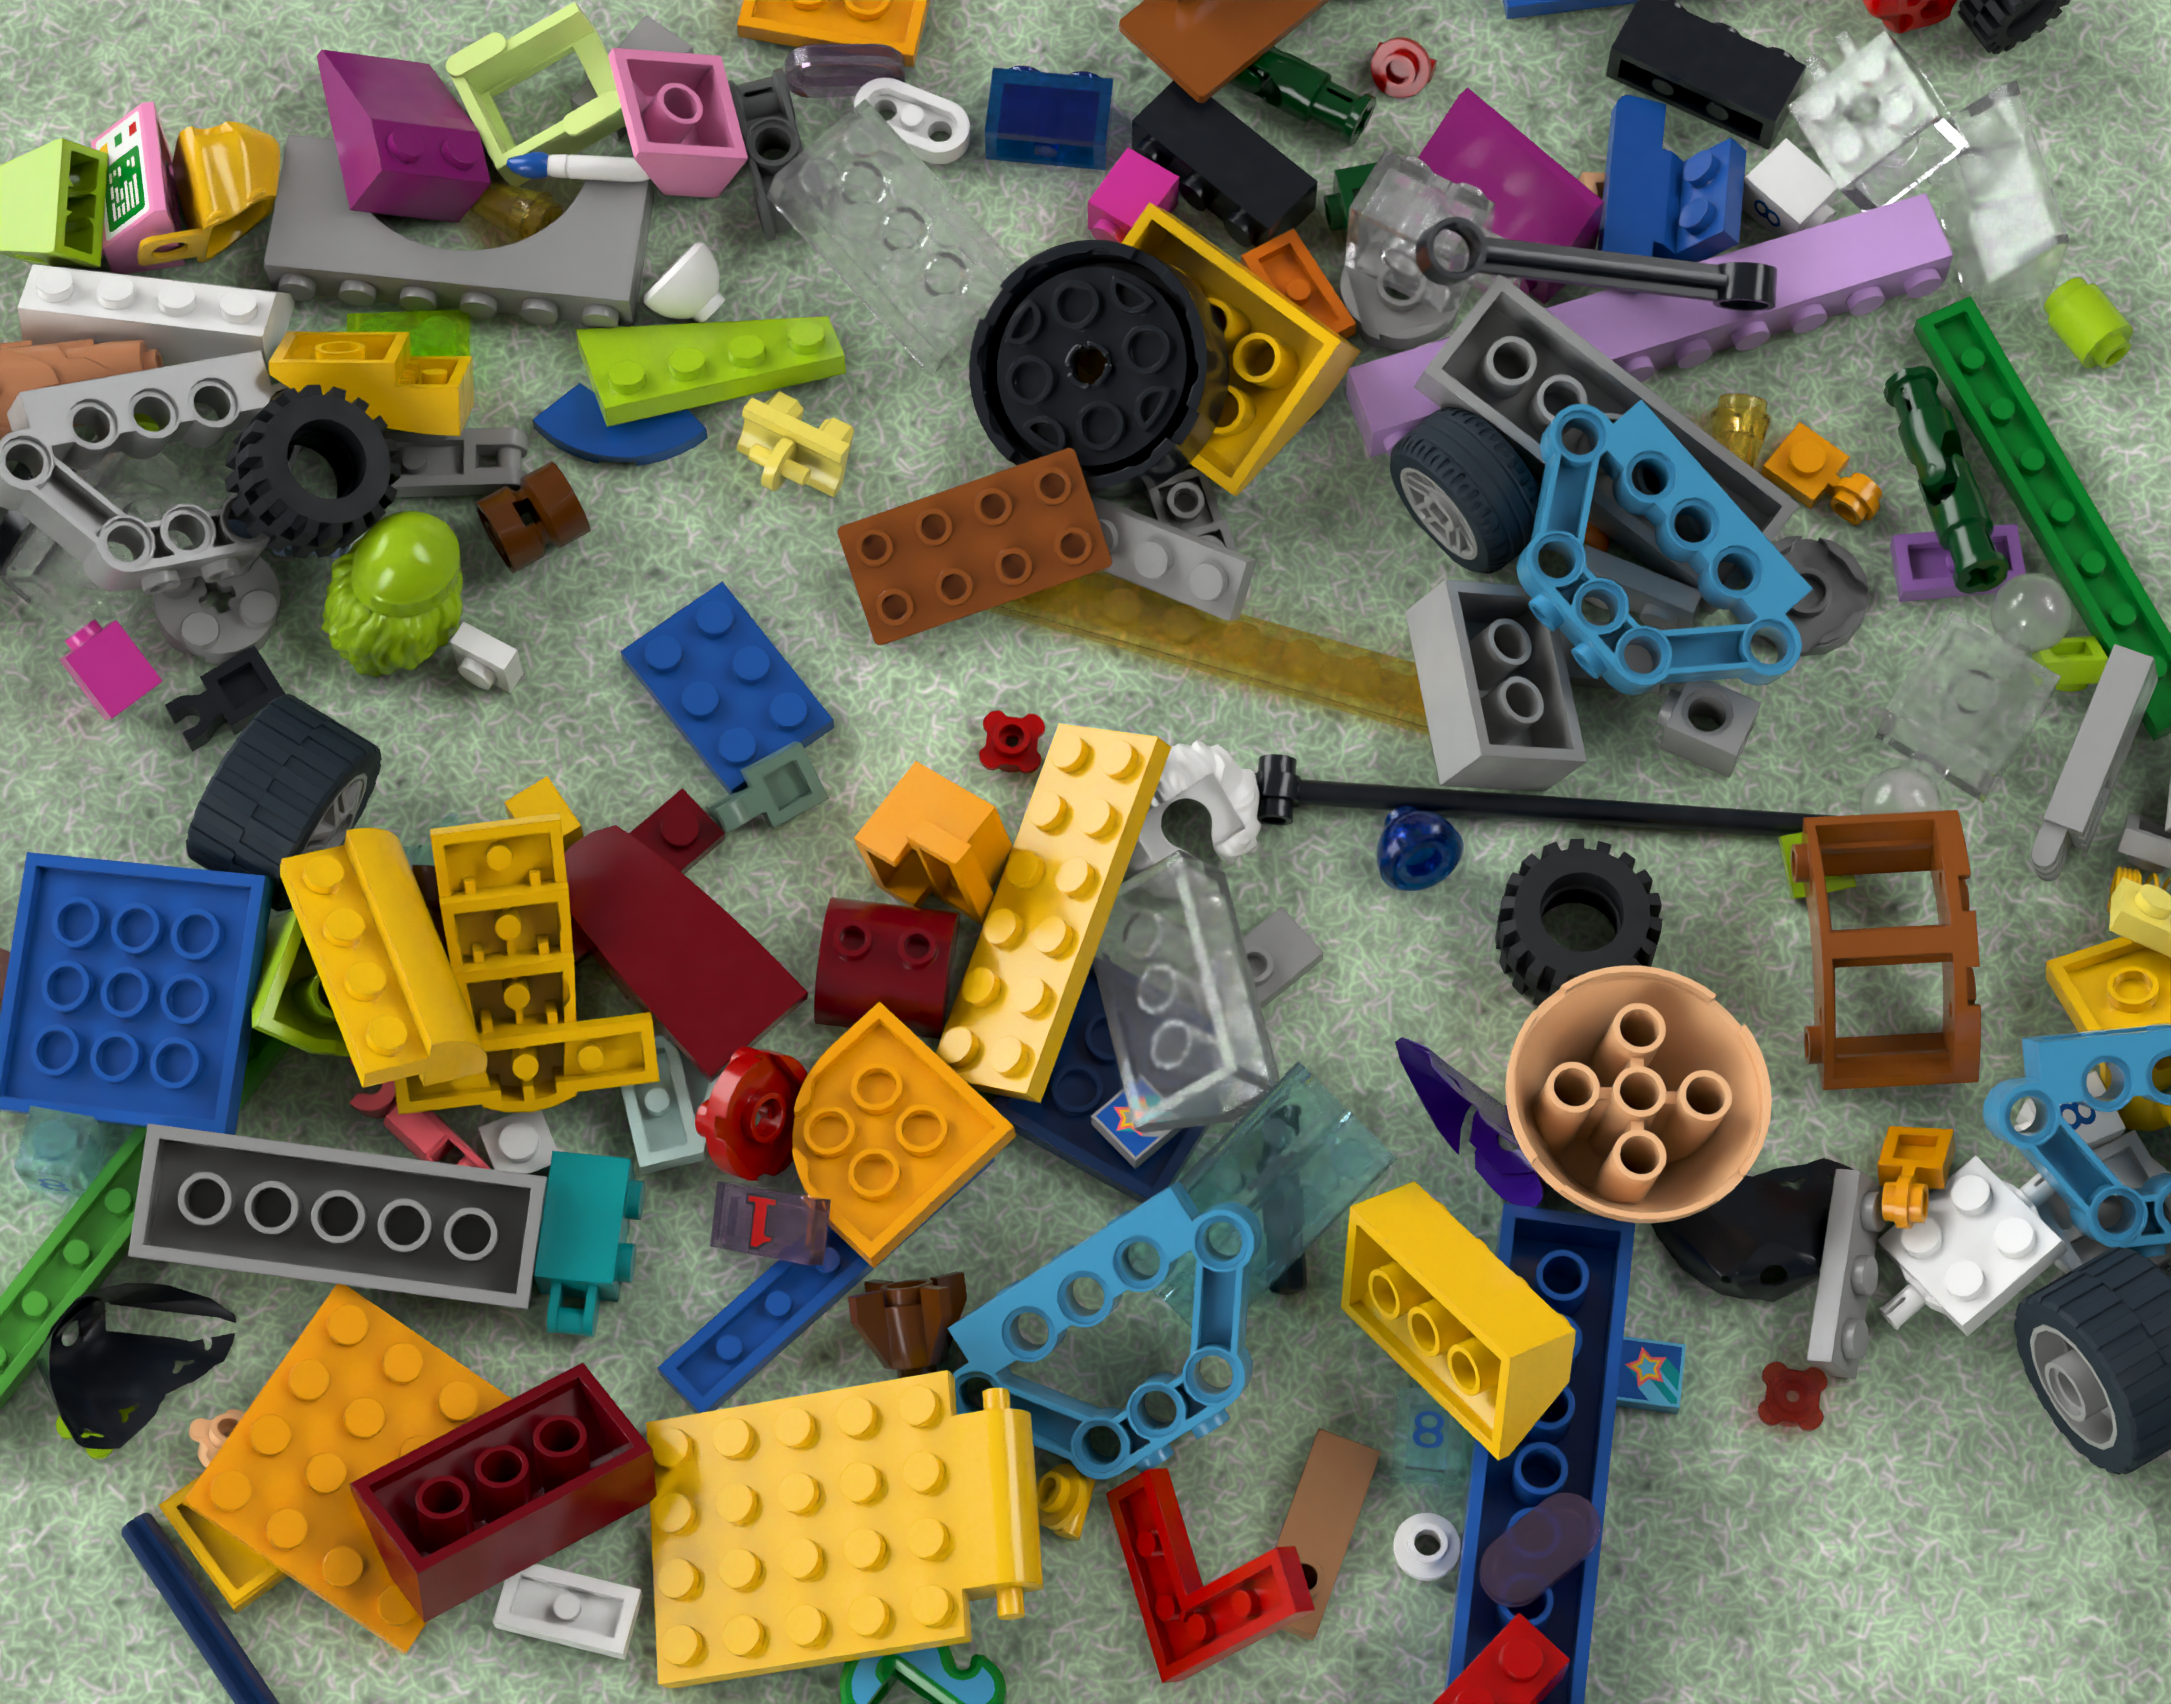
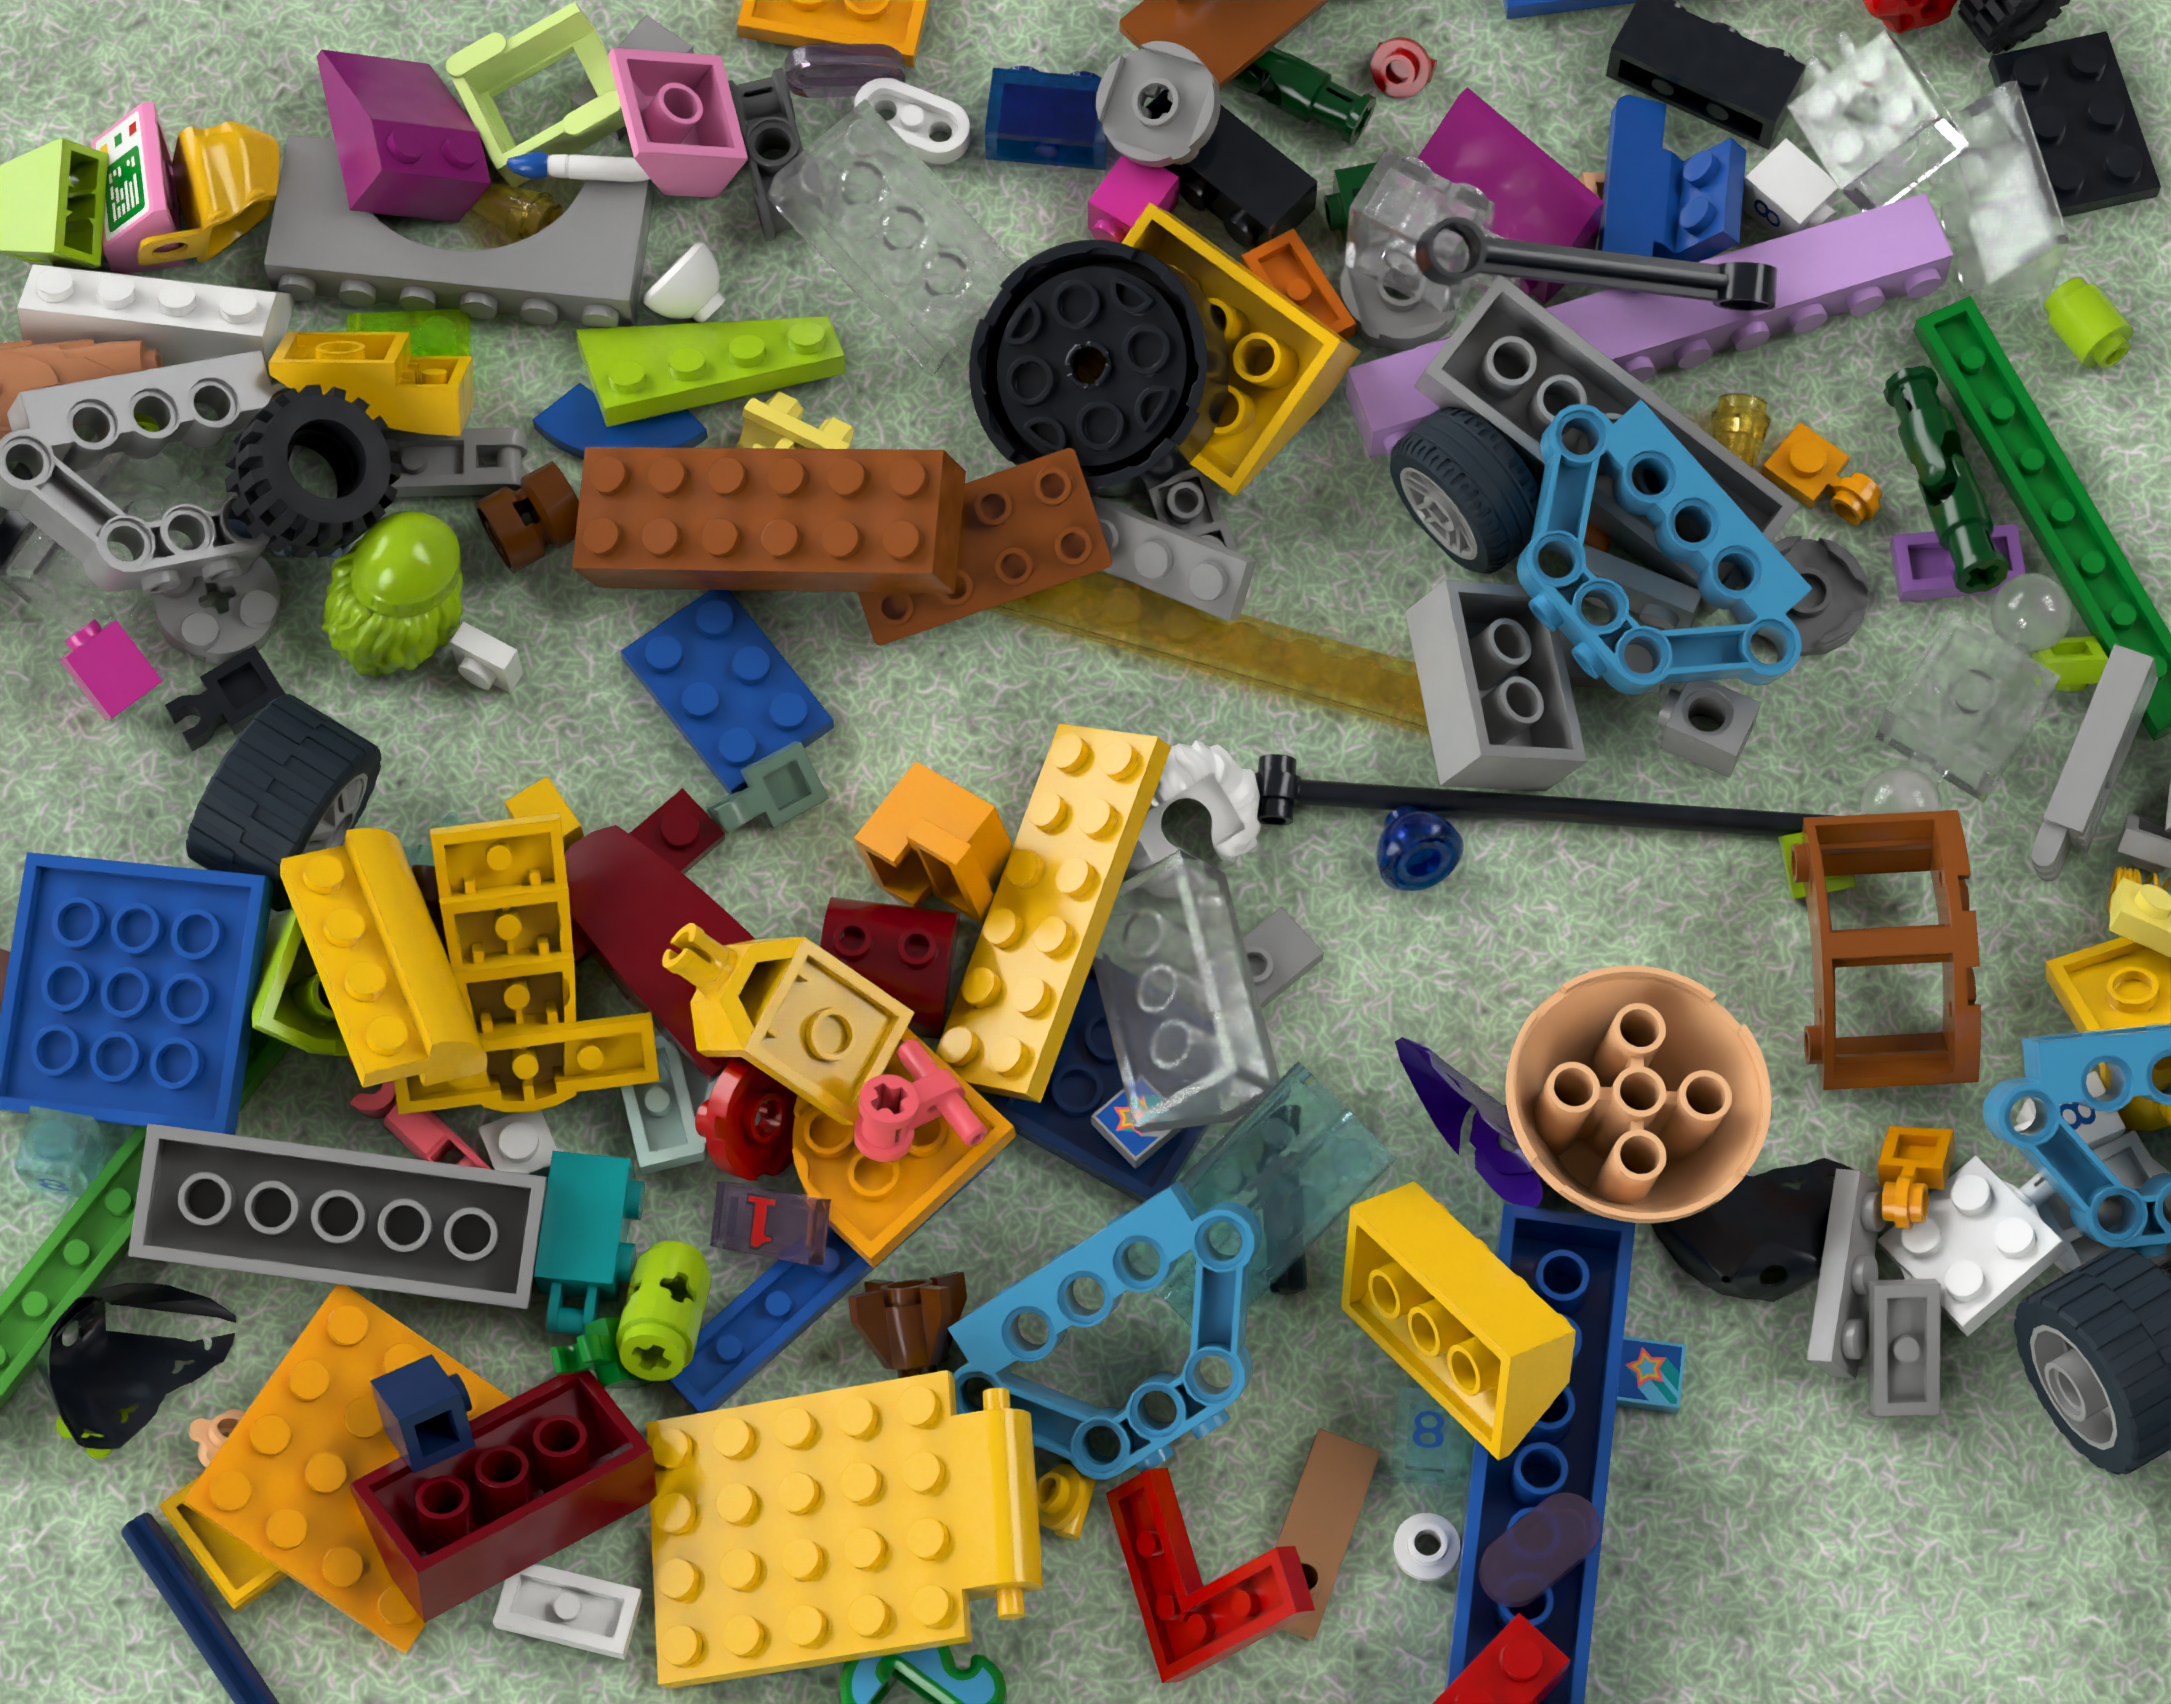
(424, 1412): none -> dark blue brick
(598, 1353): none -> green plate
(663, 1310): none -> lime piece
(770, 519): none -> dark orange brick
(790, 1014): none -> yellow plate
(894, 1106): none -> coral piece
(999, 755): red plate -> none
(1142, 74): none -> light grey plate
(1583, 878): black tyre -> none
(1779, 1410): clear red plate -> none
(1904, 1347): none -> light grey plate
(2082, 122): none -> black plate

